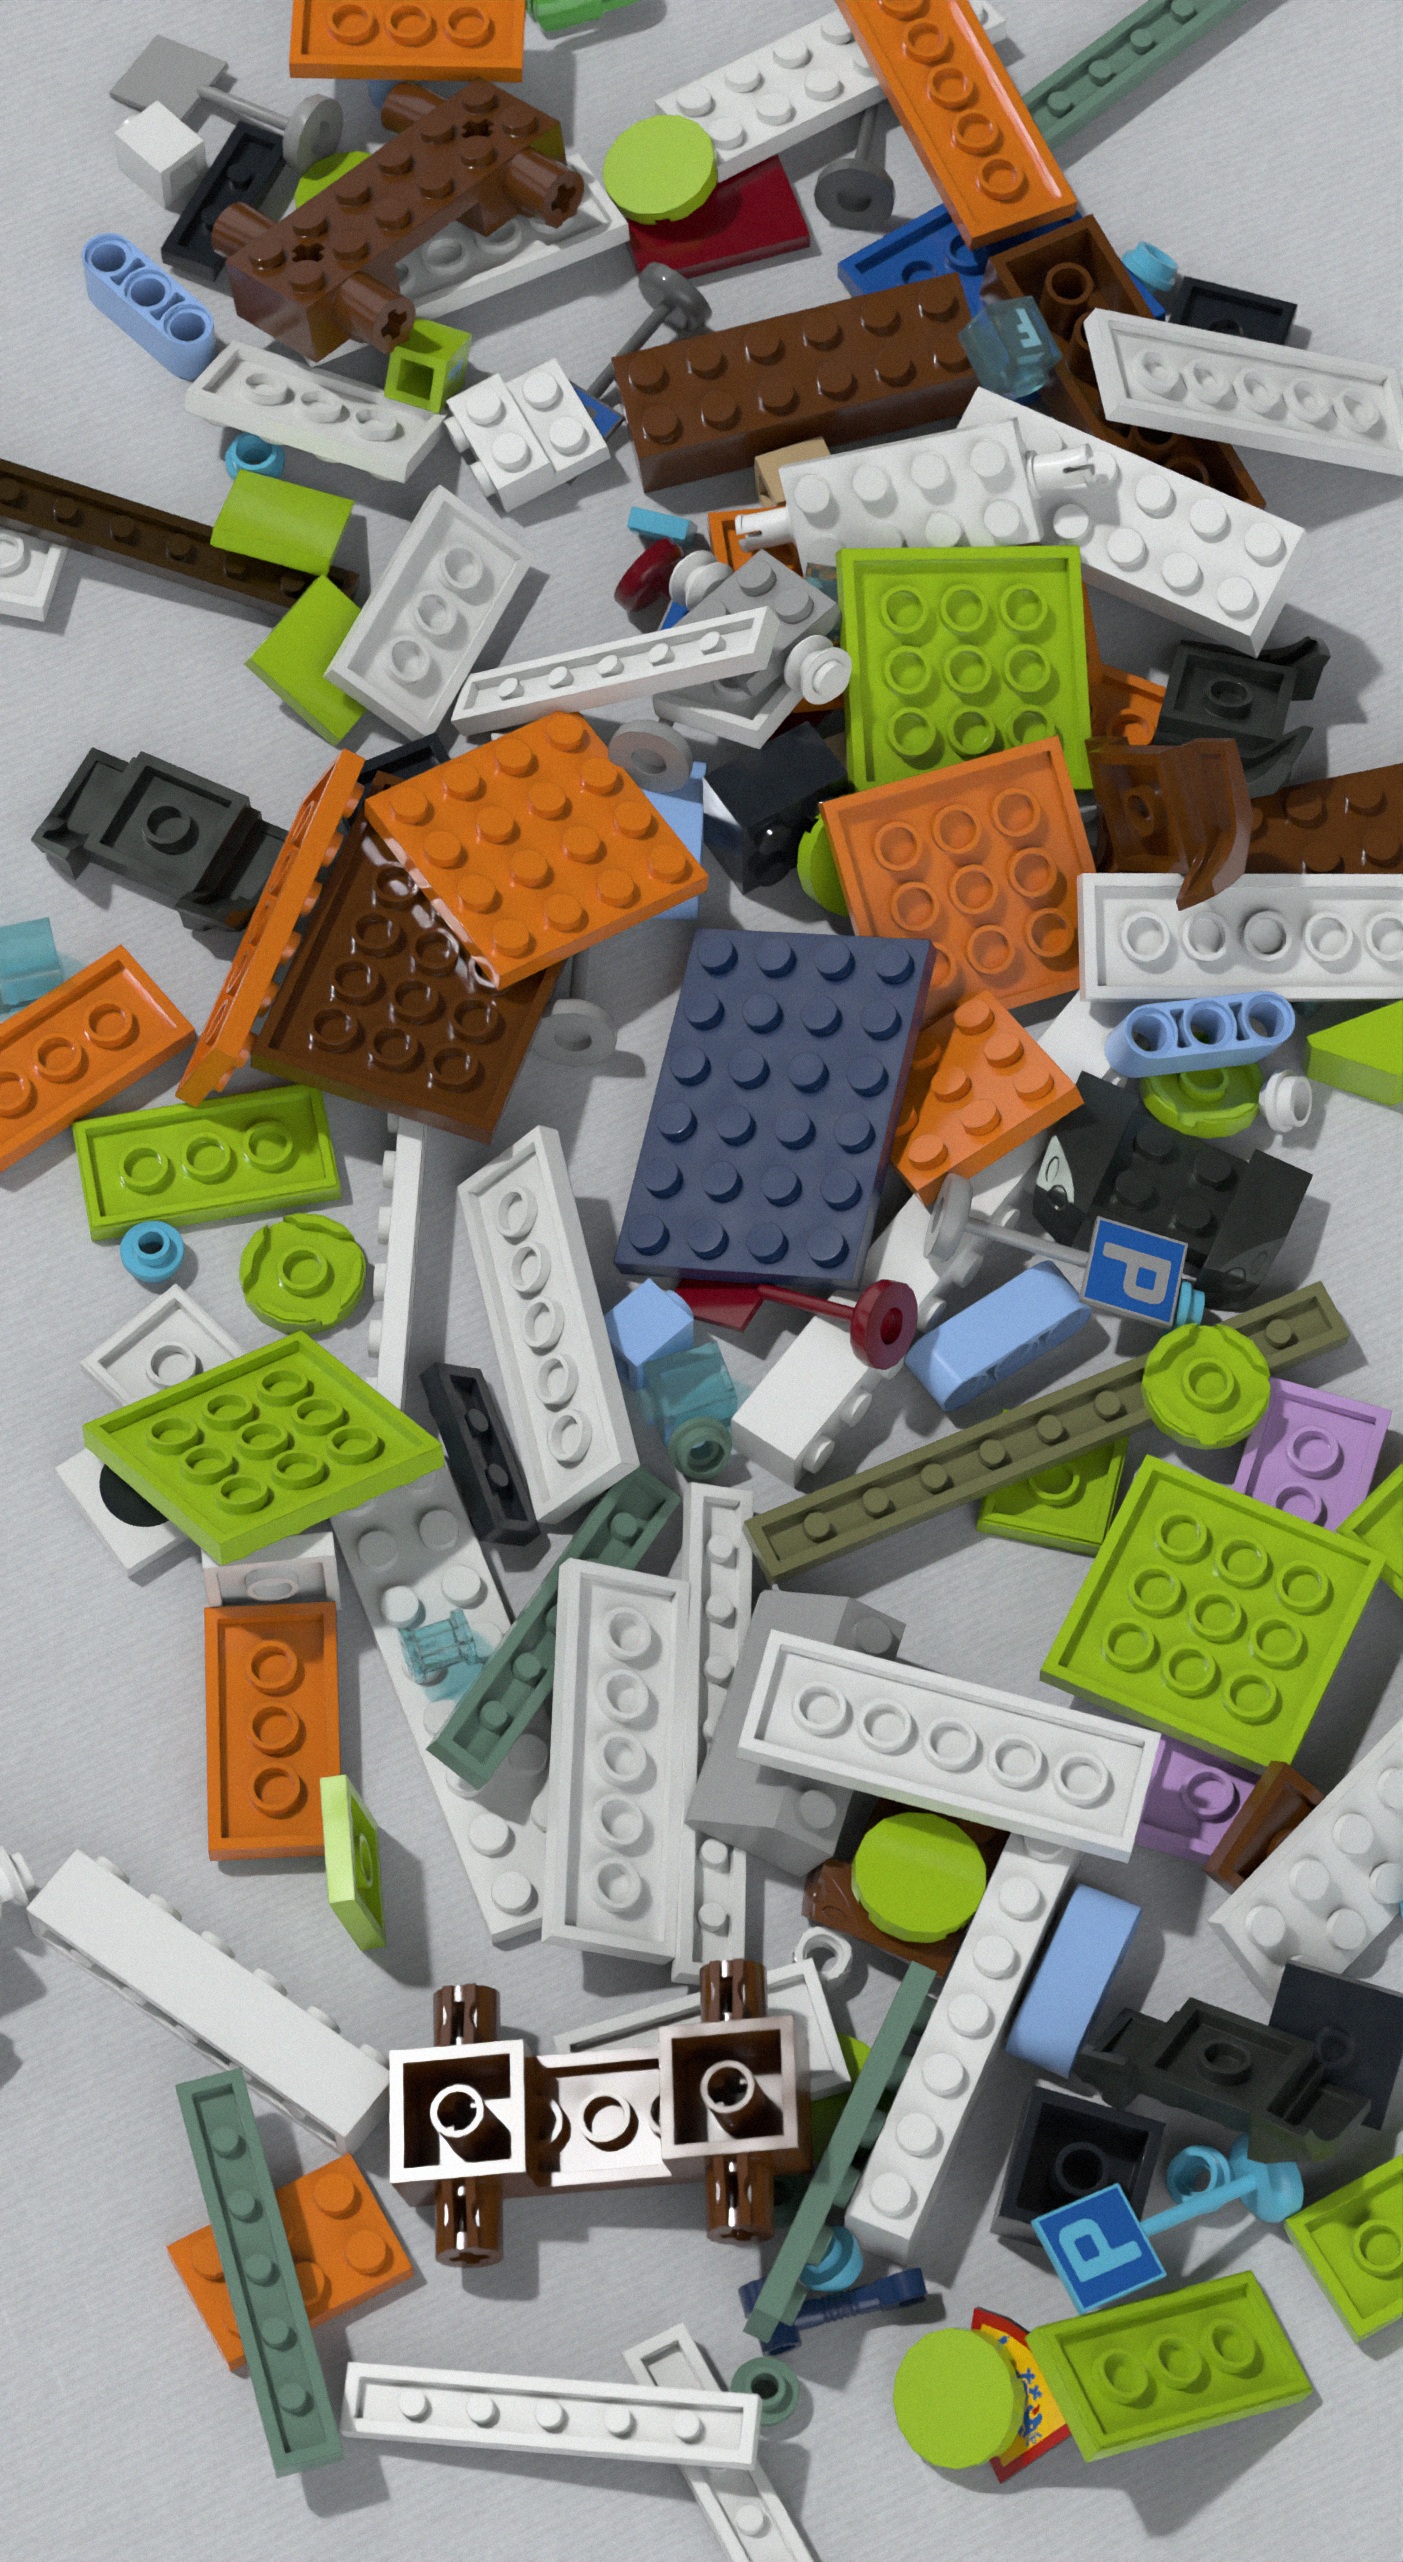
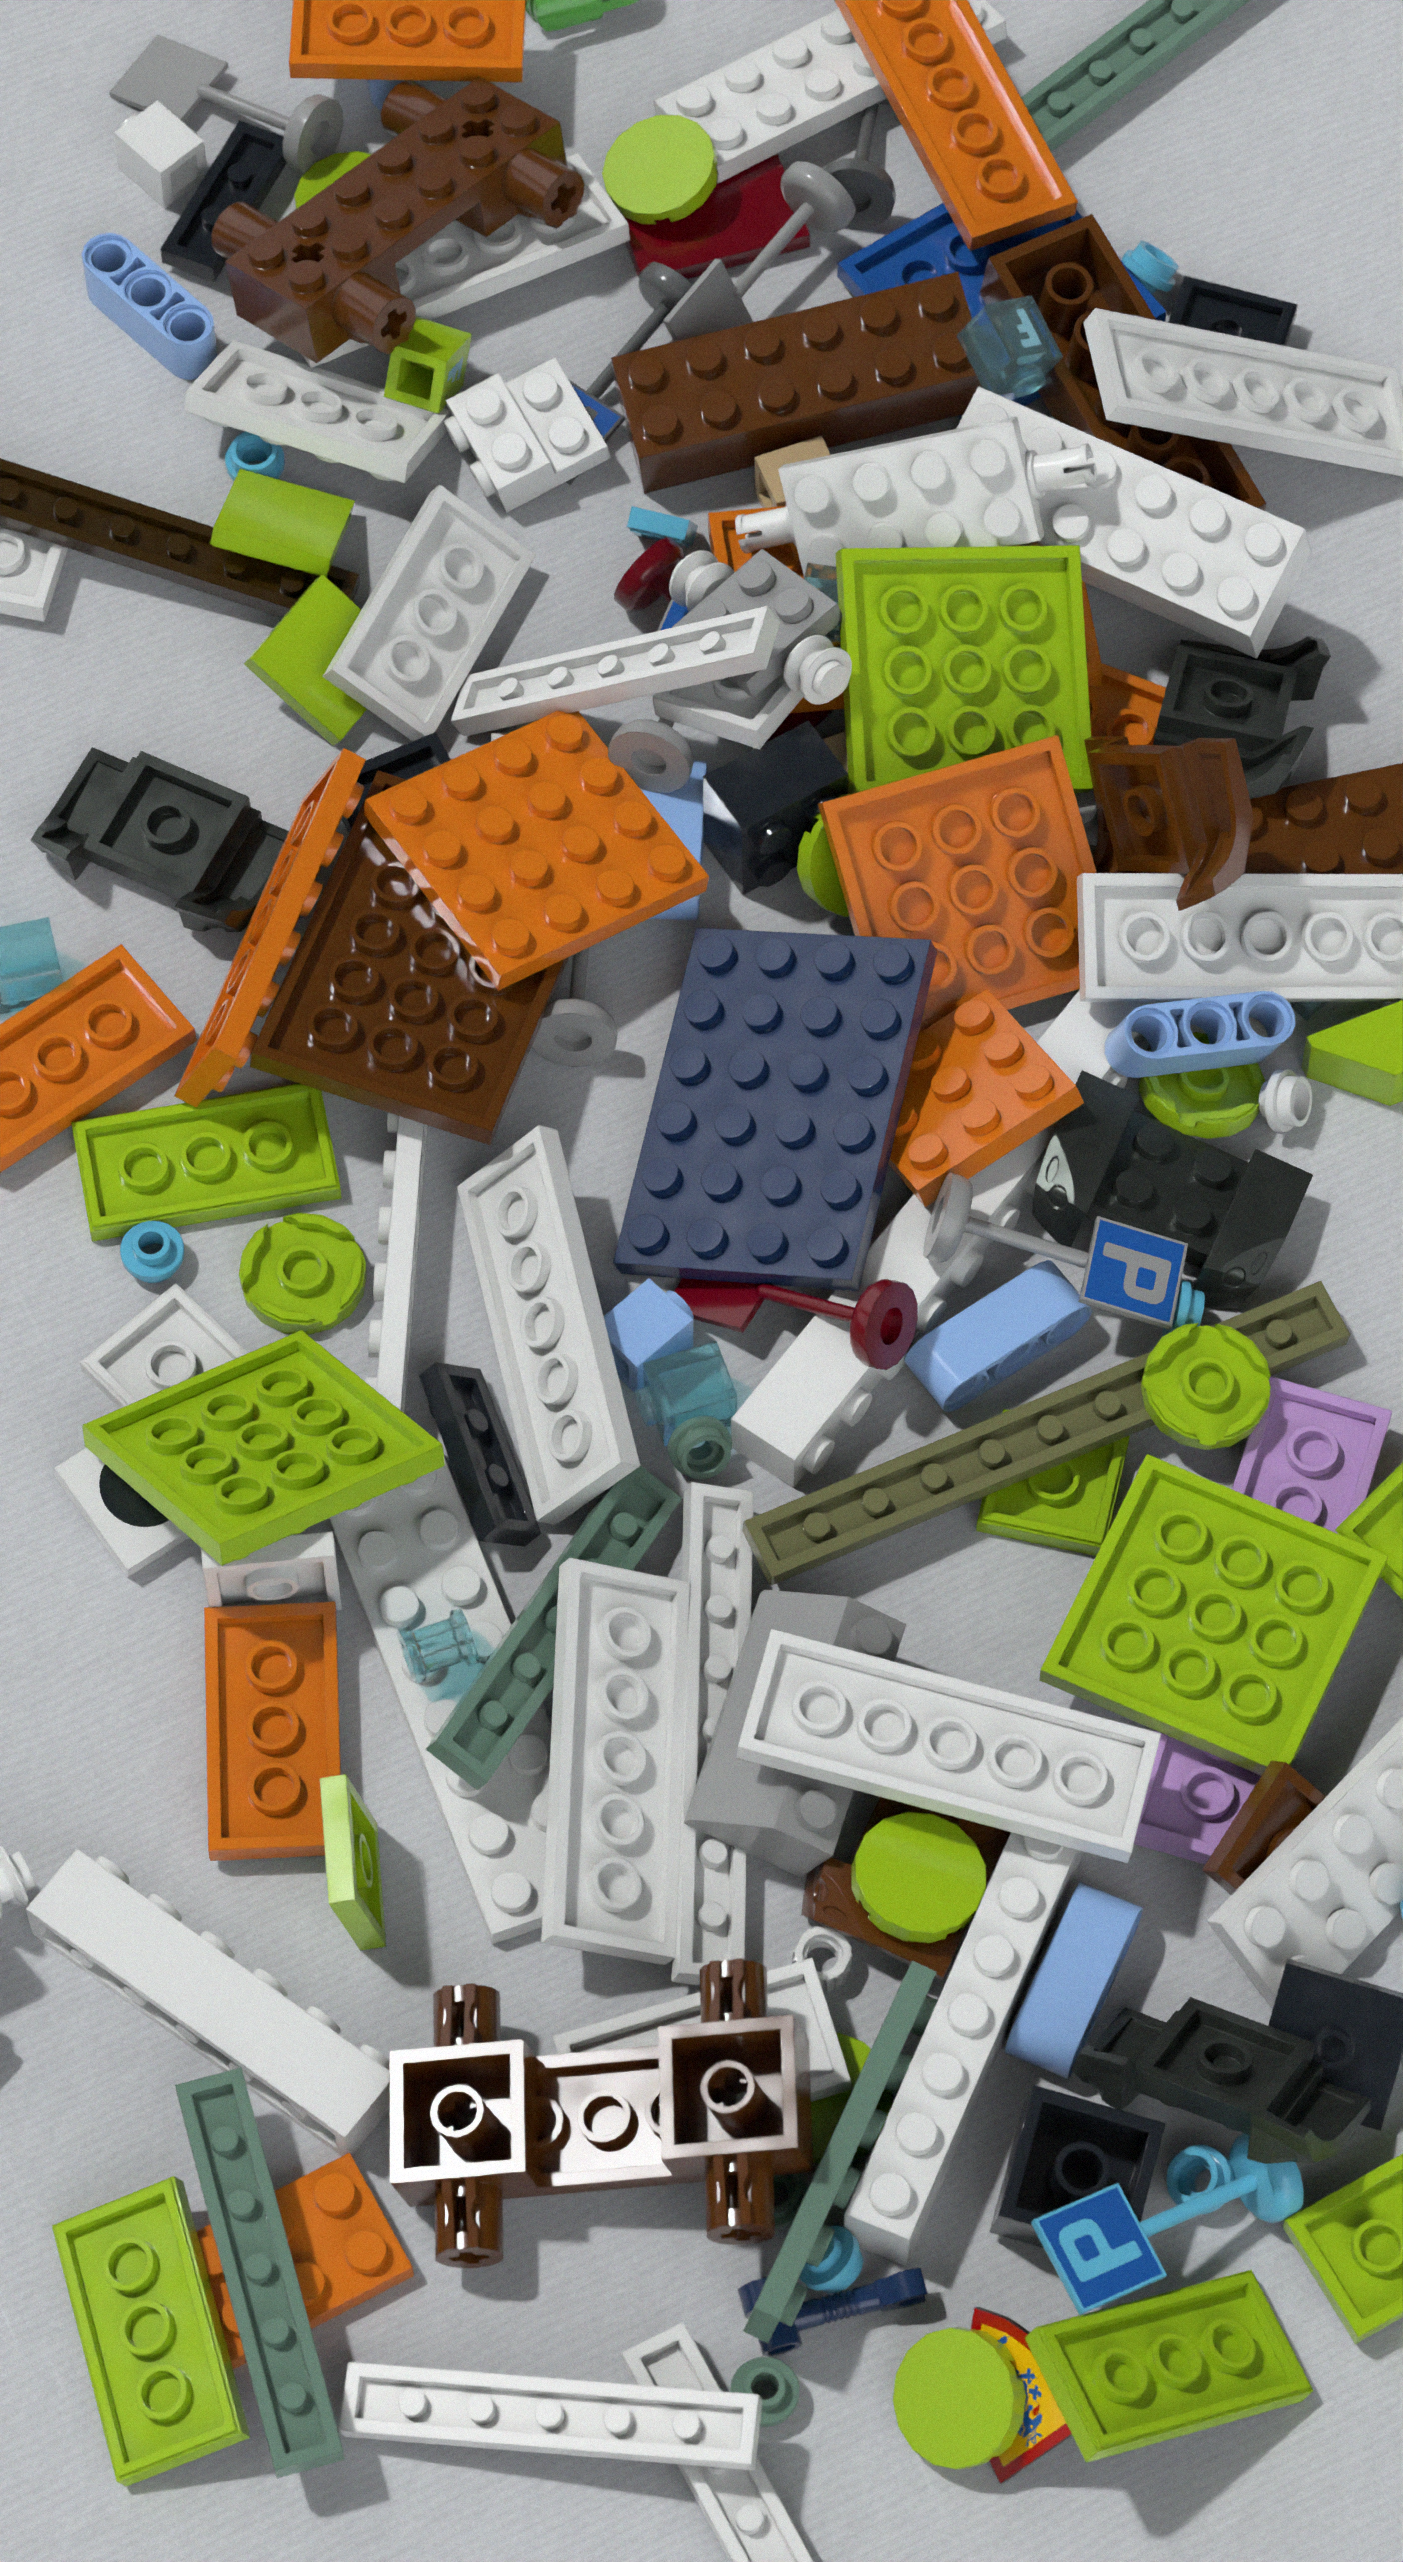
(150, 2331): none -> lime tile
(715, 300): none -> light grey piece

